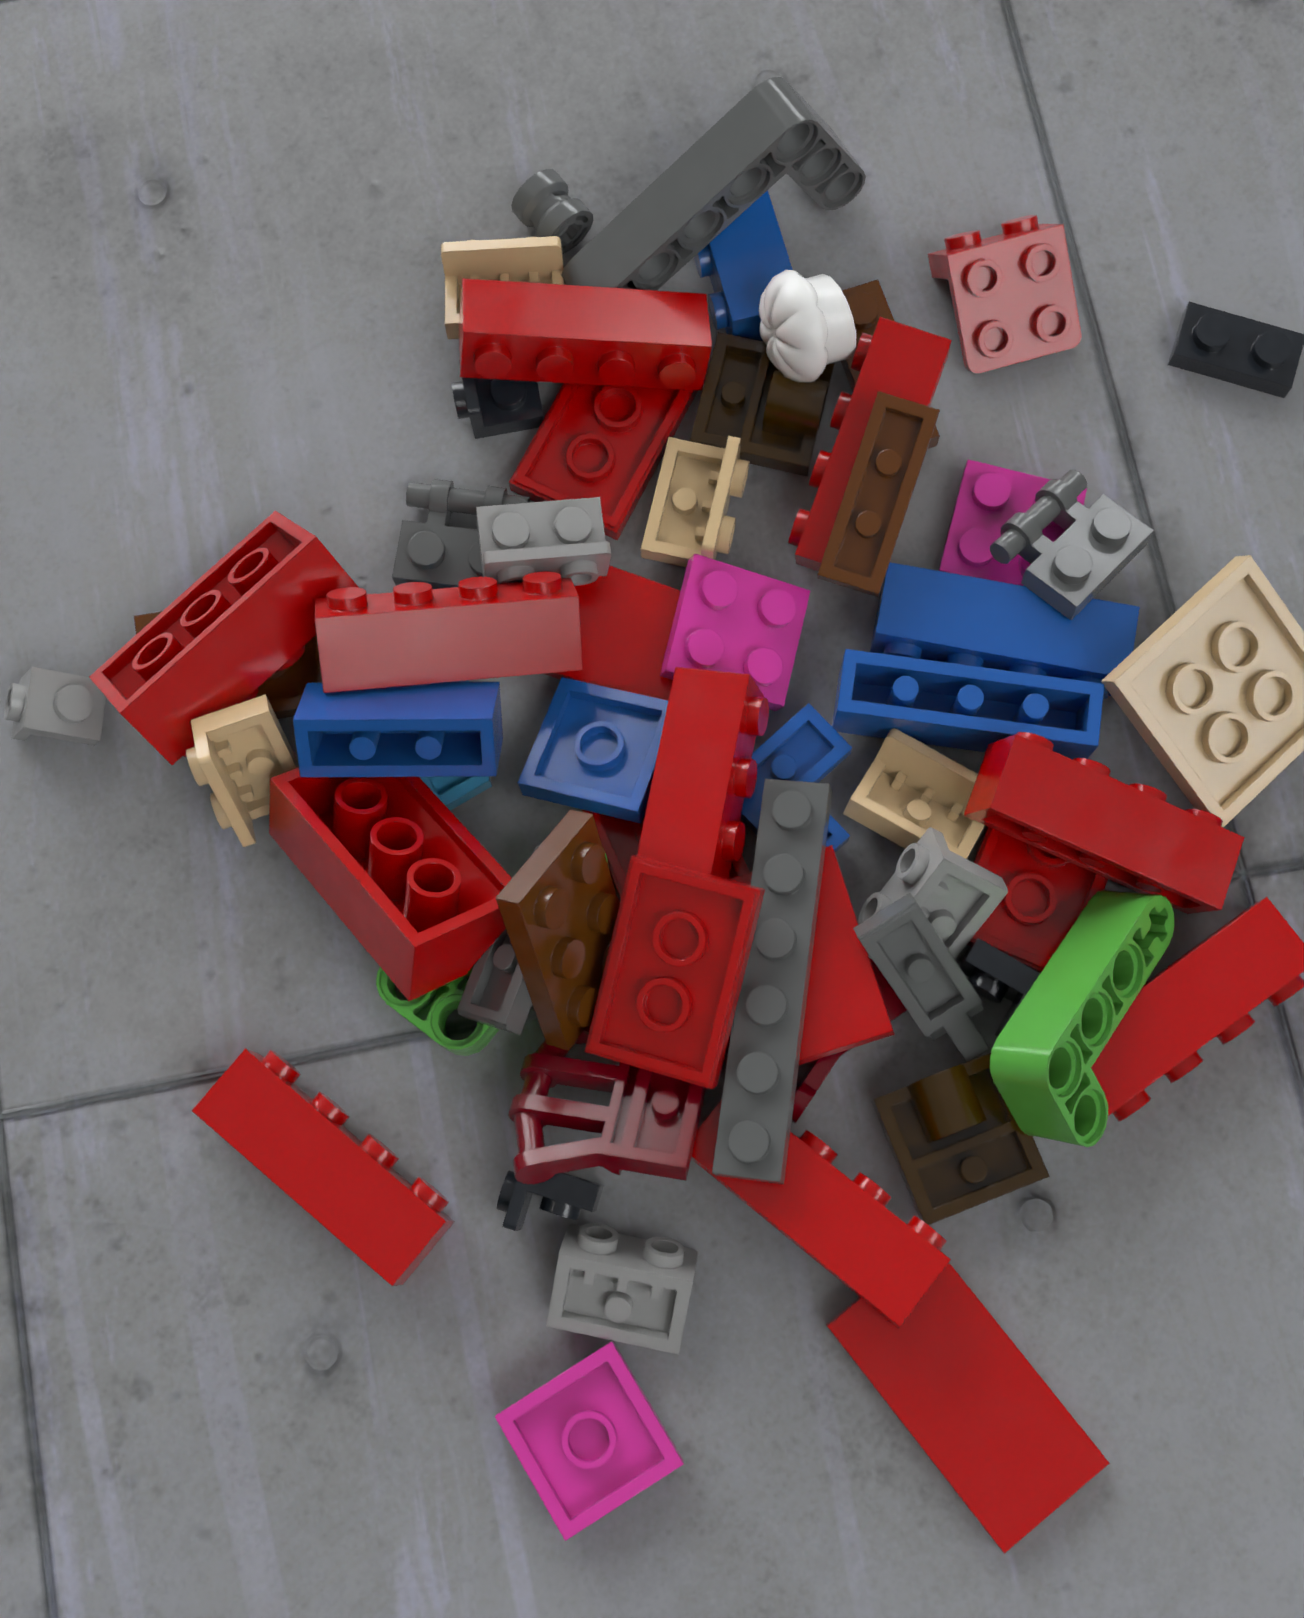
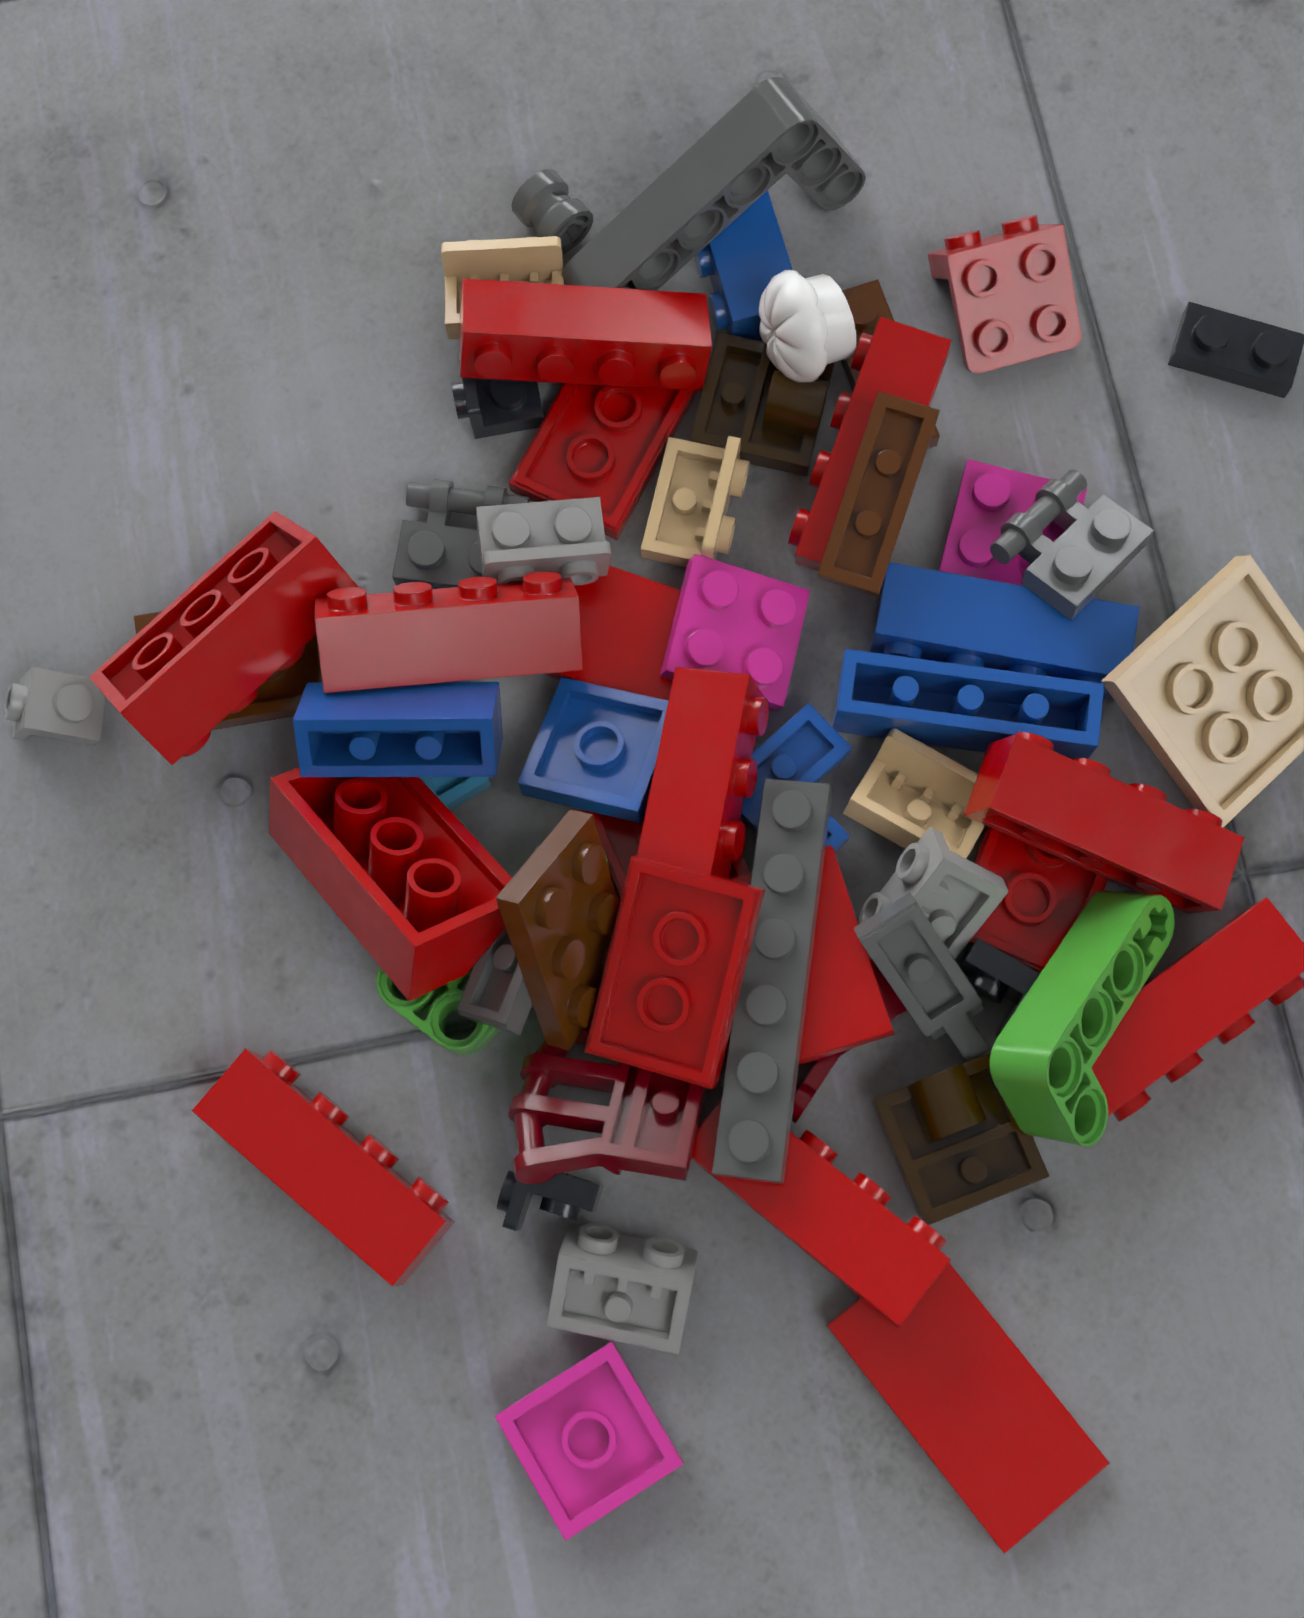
(237, 757): tan bracket -> none

